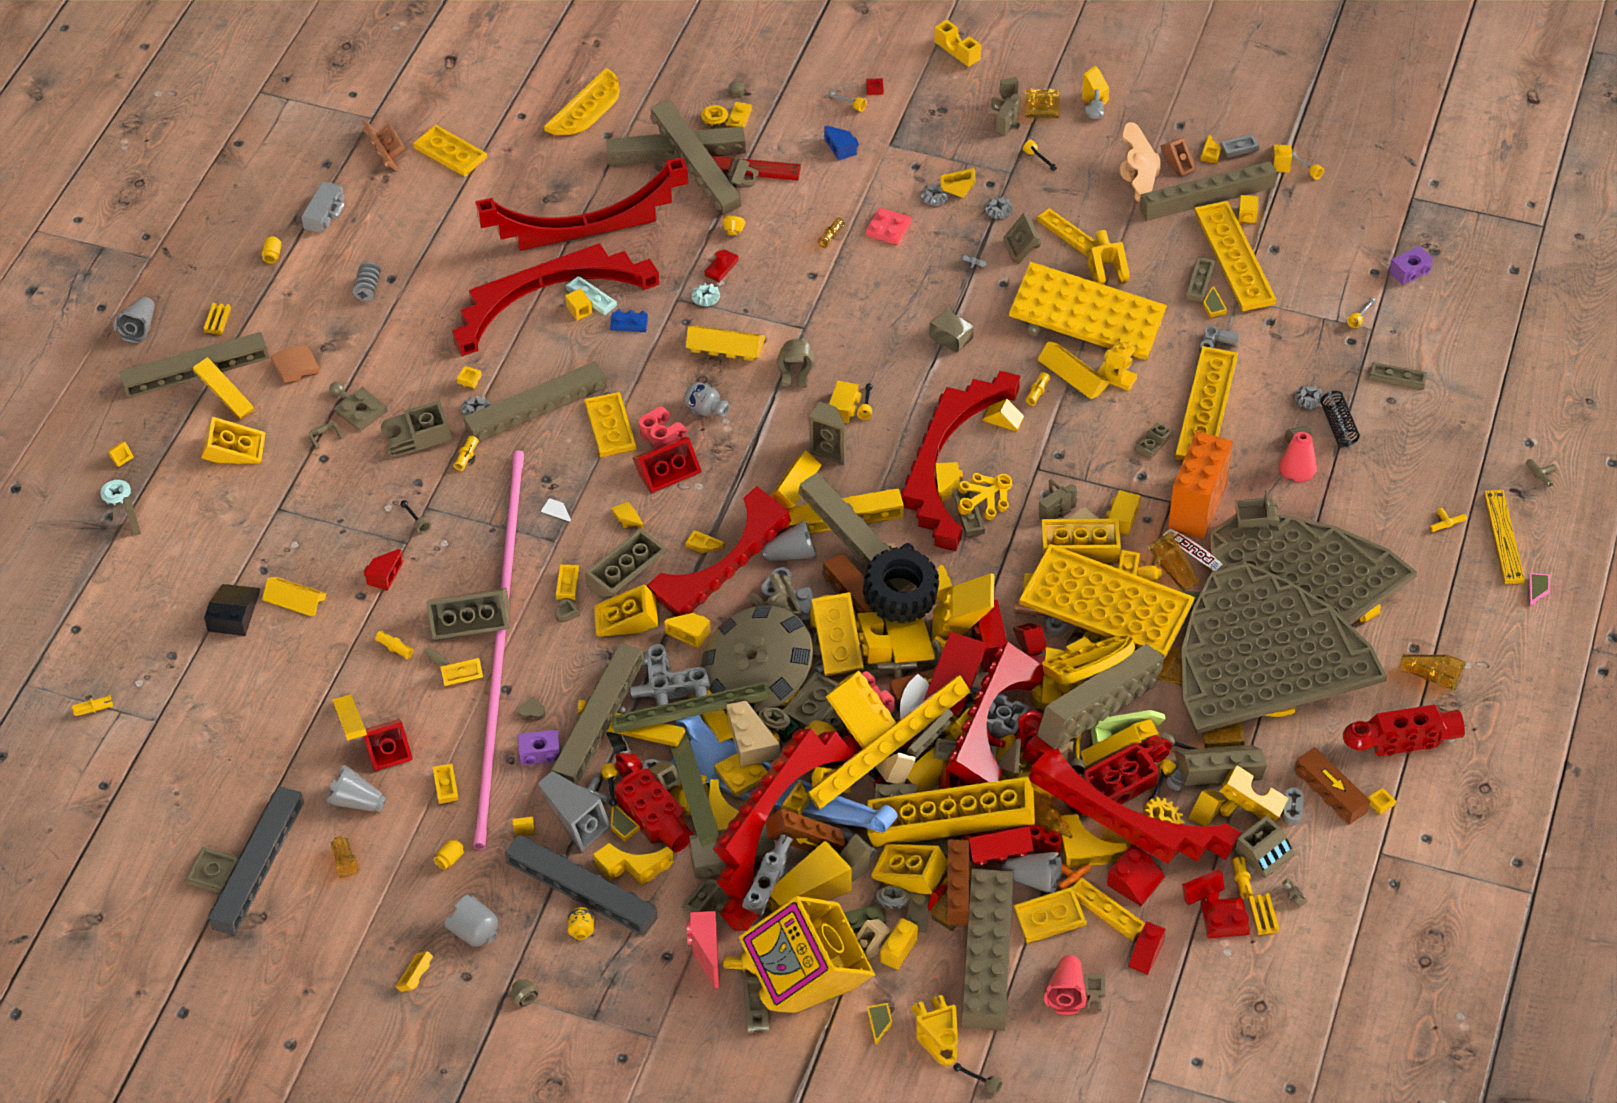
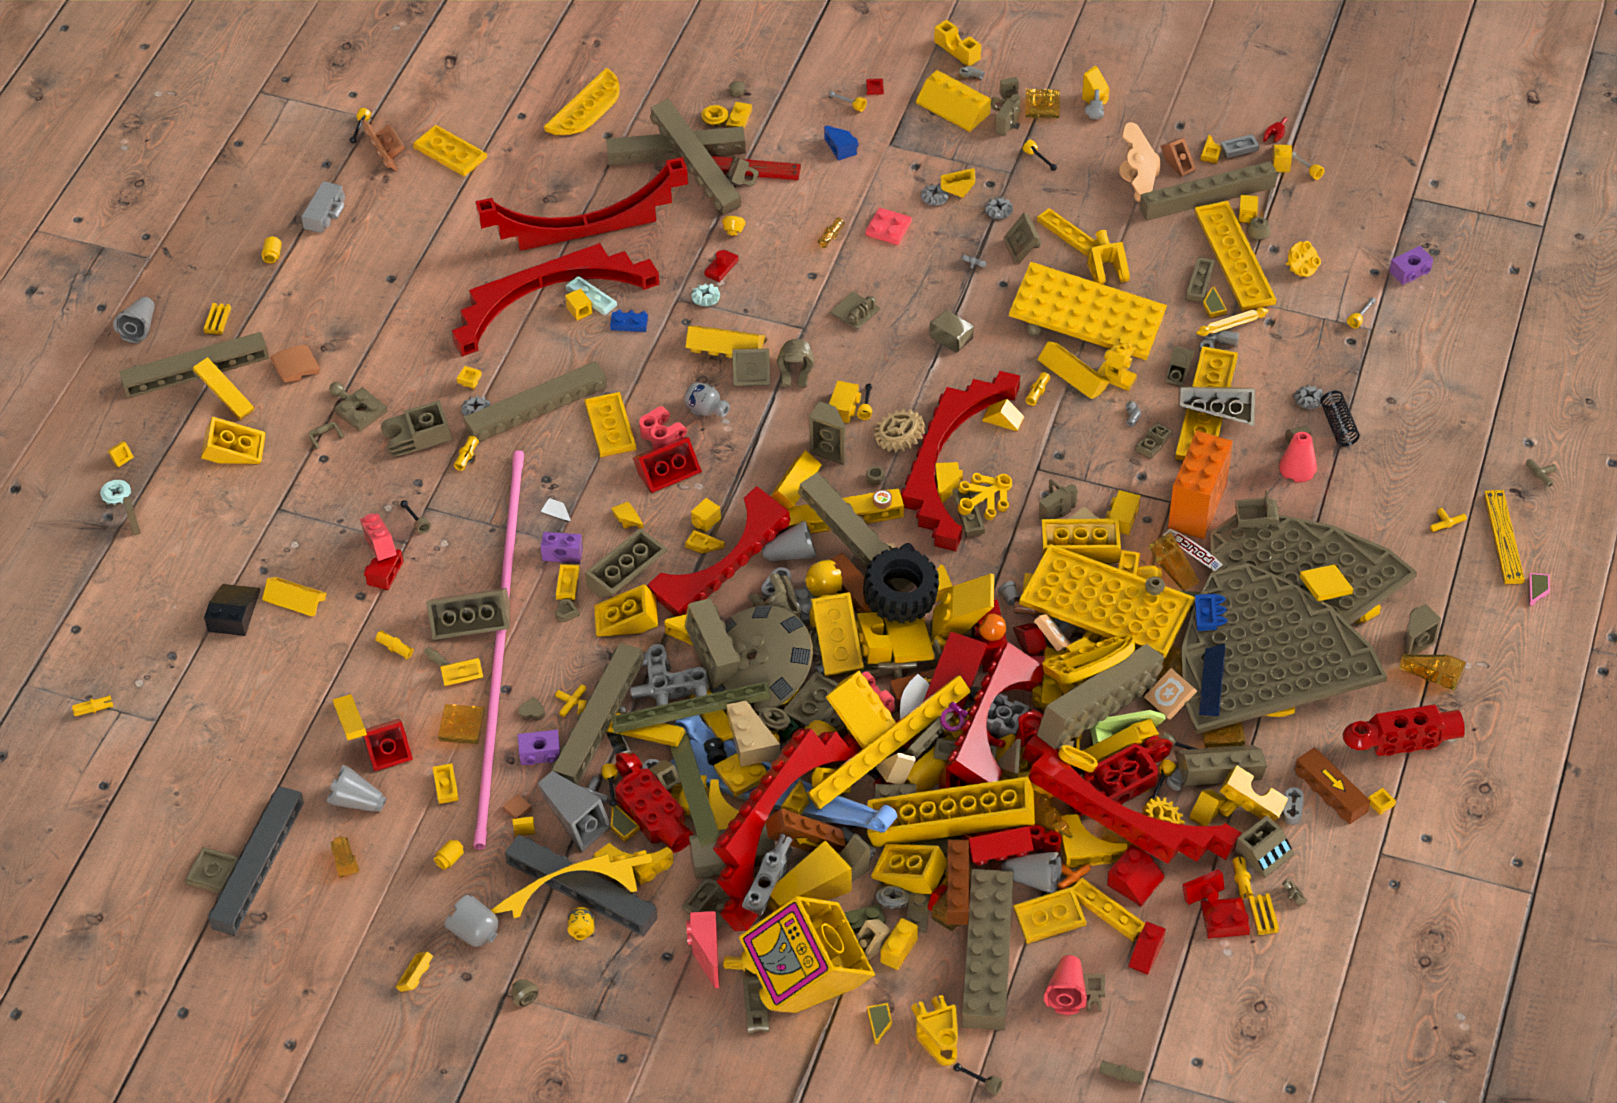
(362, 114): none -> hinge
(366, 281): light grey piece -> none
(378, 536): none -> coral brick
(461, 724): none -> clear yellow plate
(517, 807): none -> nougat tile
(561, 547): none -> medium lavender brick
(571, 700): none -> yellow piece
(619, 869): none -> yellow slope
(705, 515): none -> yellow brick
(711, 641): none -> dark tan slope
(714, 750): none -> black wheel
(751, 367): none -> dark tan plate
(823, 578): none -> yellow cylinder
(856, 309): none -> dark tan hinge
(875, 475): none -> dark tan tile
(882, 499): none -> tile
(899, 430): none -> tan gear
(954, 101): none -> yellow slope
(962, 714): none -> magenta piece
(969, 71): none -> light grey arm
(992, 627): none -> orange piece
(1009, 592): none -> light grey piece
(1052, 632): none -> light nougat tile
(1077, 758): none -> yellow tile
(1121, 1072): none -> dark tan pin
(1134, 413): none -> light grey arm
(1154, 589): none -> dark tan plate
(1170, 694): none -> light nougat tile
(1179, 365): none -> dark tan slope
(1208, 611): none -> blue plate
(1212, 680): none -> dark blue slope
(1224, 402): none -> dark tan wedge
(1232, 321): none -> yellow wheel
(1258, 228): none -> dark tan cone
(1276, 129): none -> red hand
(1304, 265): none -> yellow plate
(1326, 582): none -> yellow tile
(1398, 375): dark tan tile -> none
(1421, 630): none -> dark tan slope

